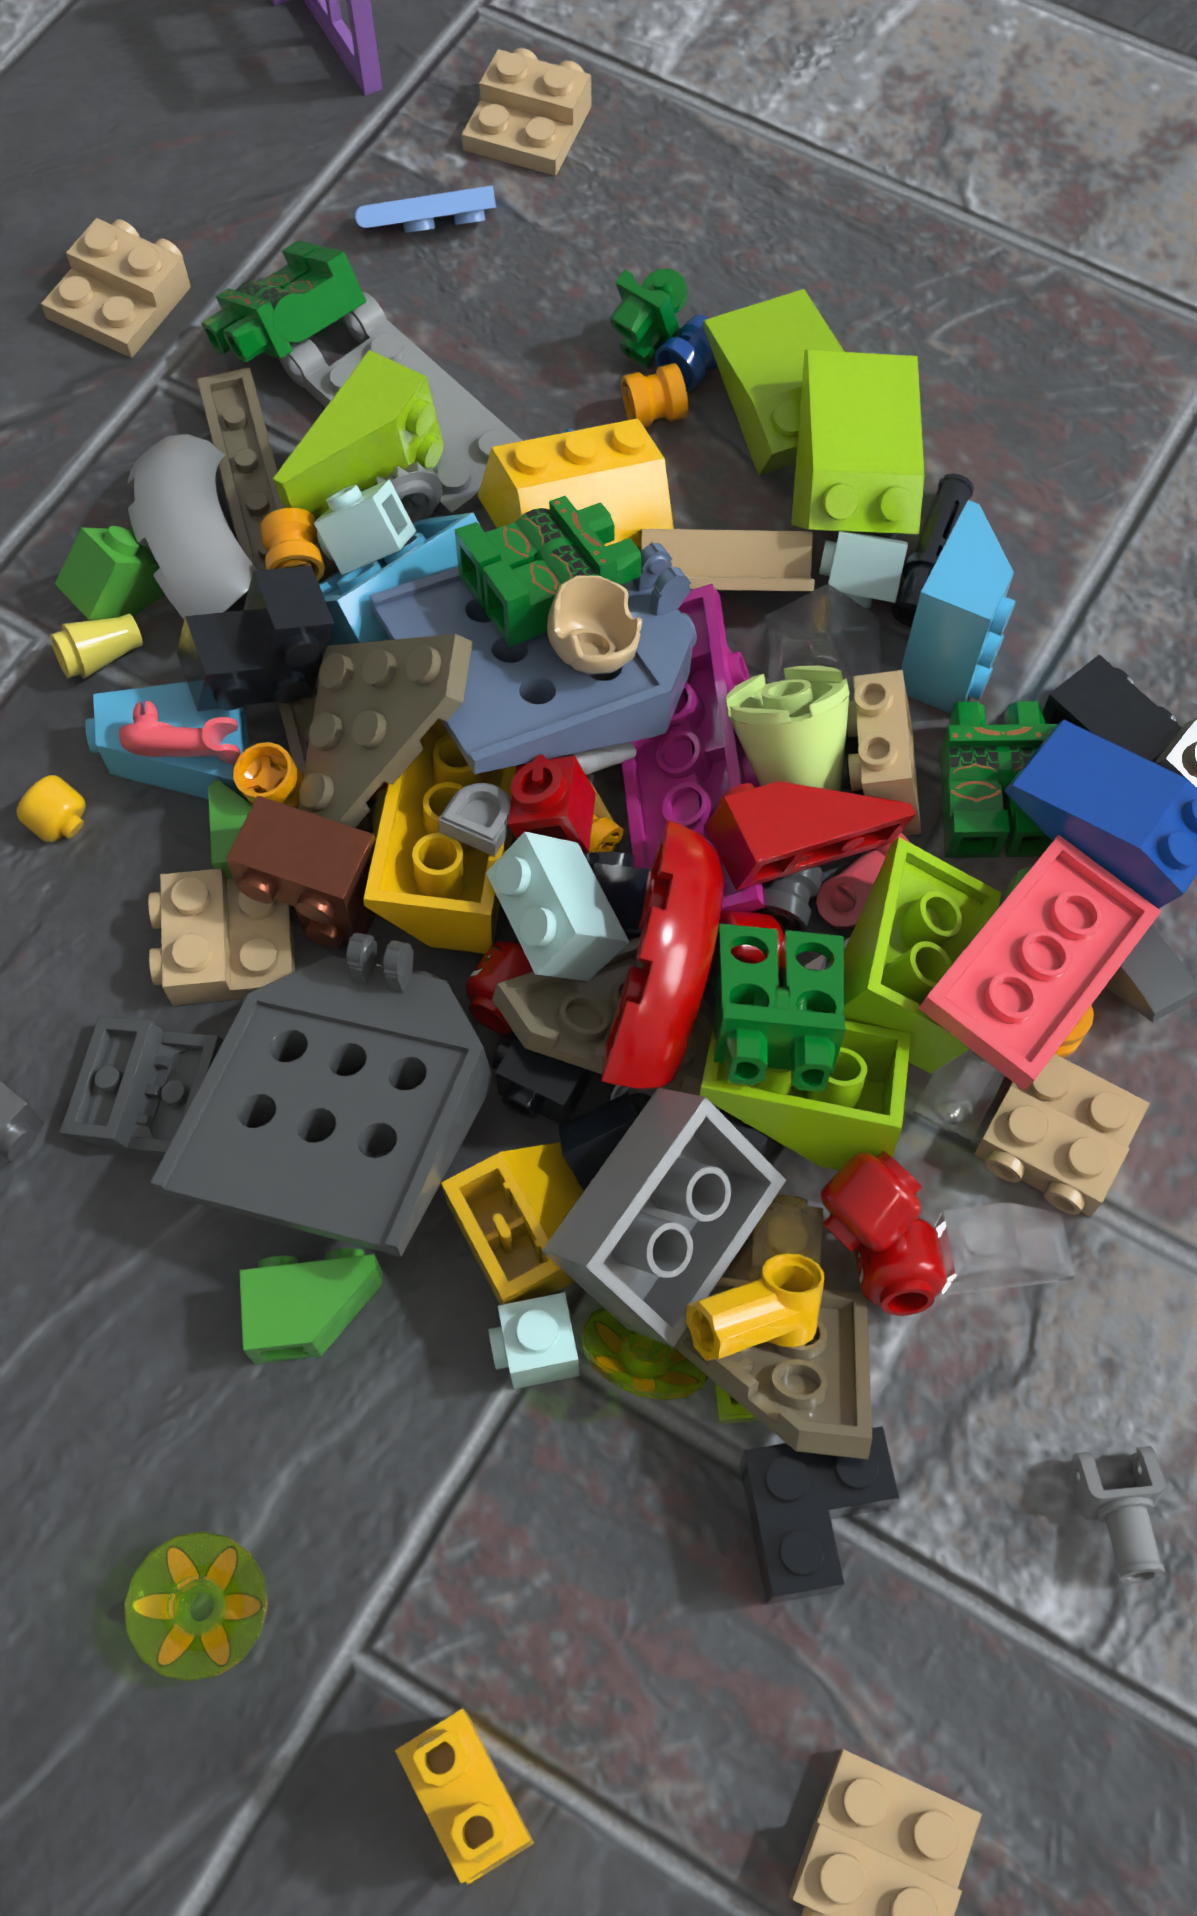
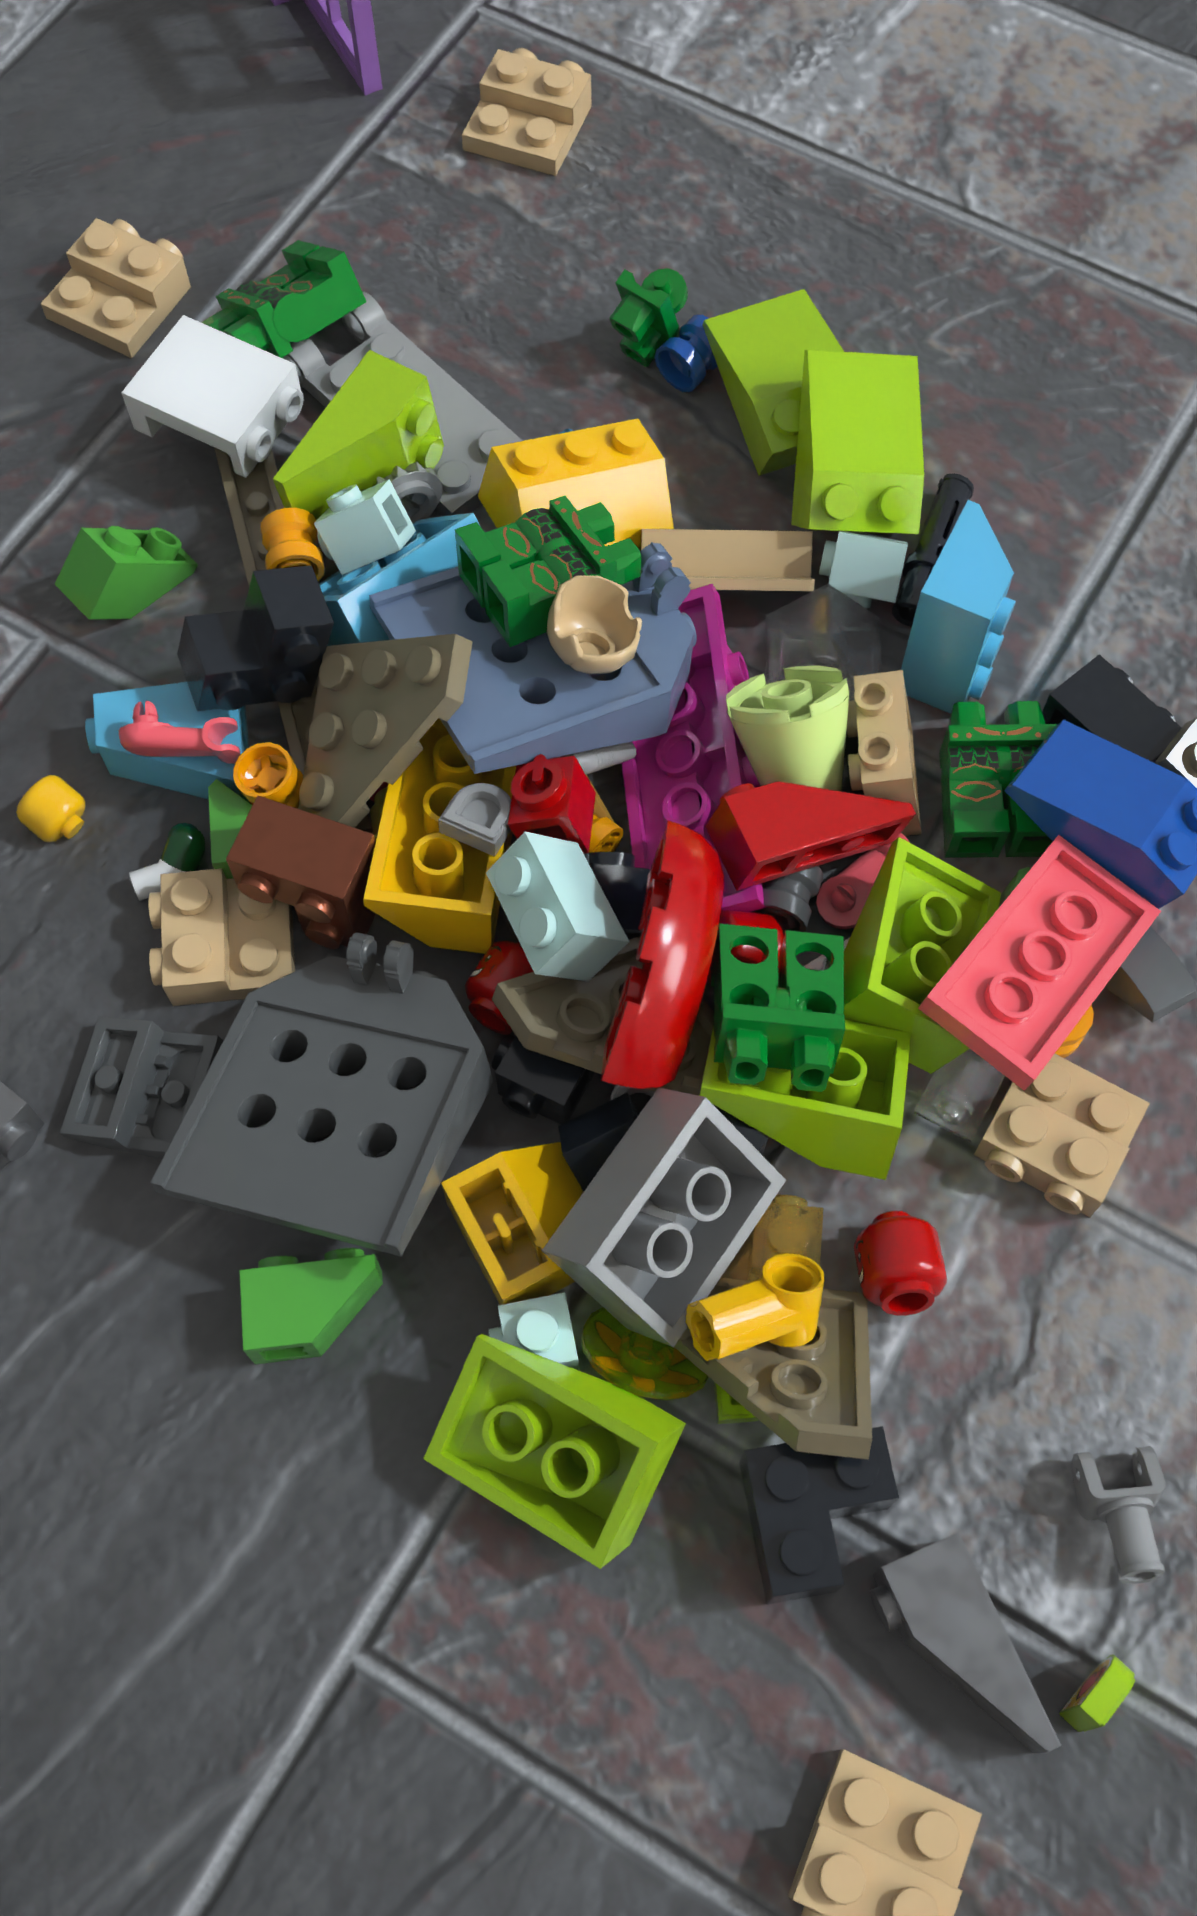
(93, 644): light yellow cone -> none
(162, 1597): clear neon green dish -> none
(180, 854): none -> dark green arm
(185, 527): light grey brick -> none
(215, 392): none -> white panel
(419, 211): light blue hinge -> none
(464, 1797): yellow hips -> none
(554, 1447): none -> lime slope
(655, 395): light orange wheel -> none
(870, 1202): red head -> none
(955, 1628): none -> flat silver slope
(1002, 1247): clear slope -> none
(1099, 1695): none -> lime tile

